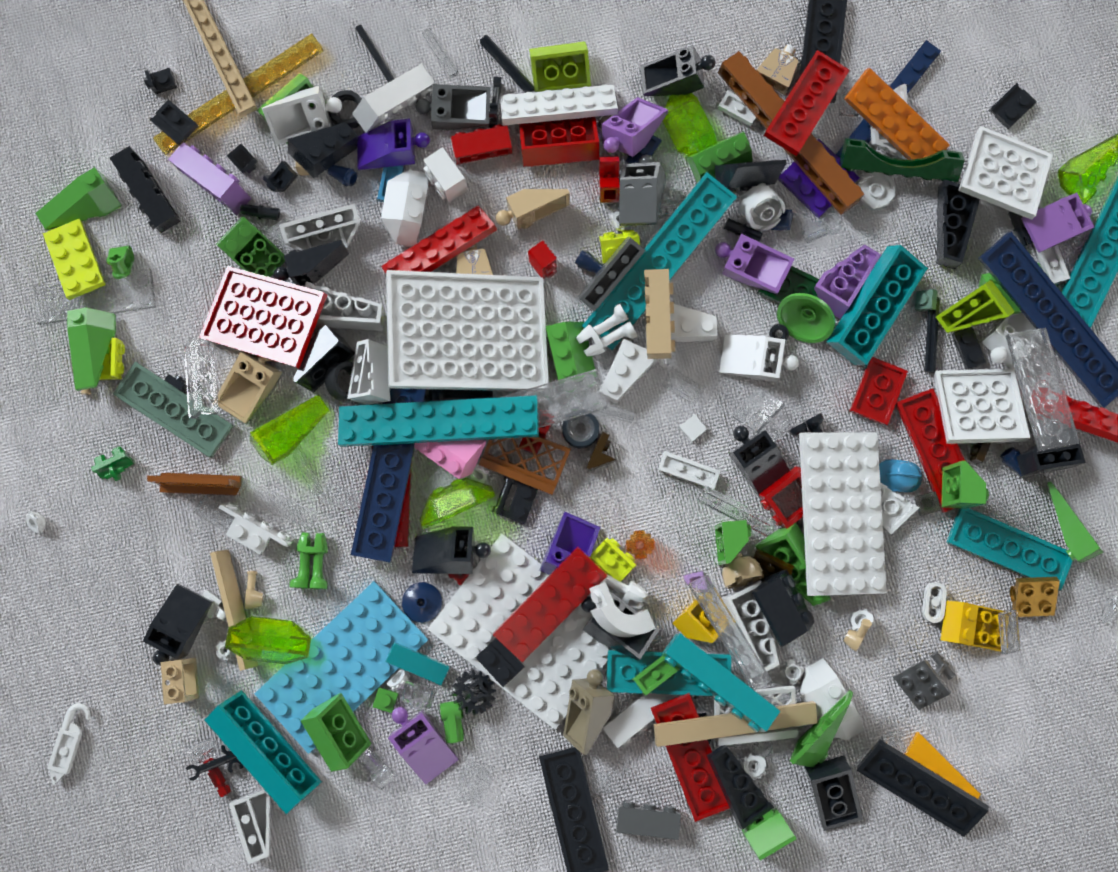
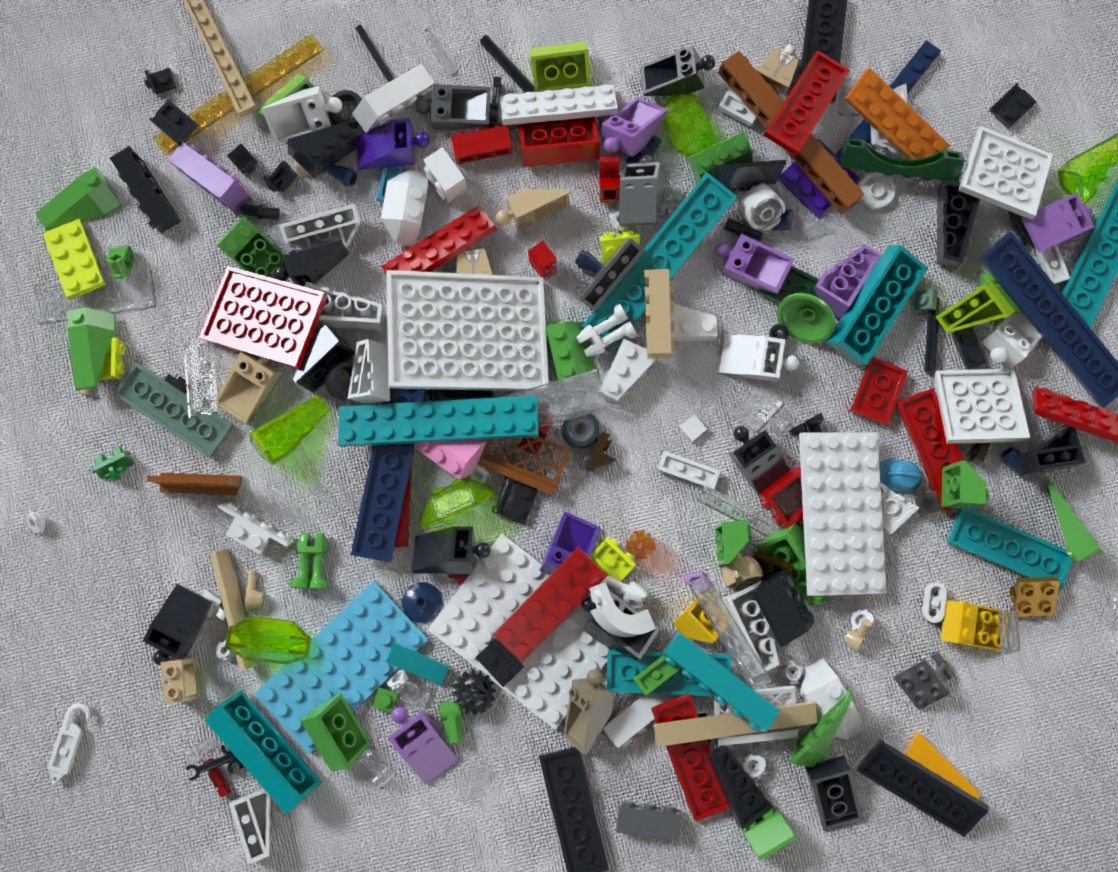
(1042, 389): clear plate -> none

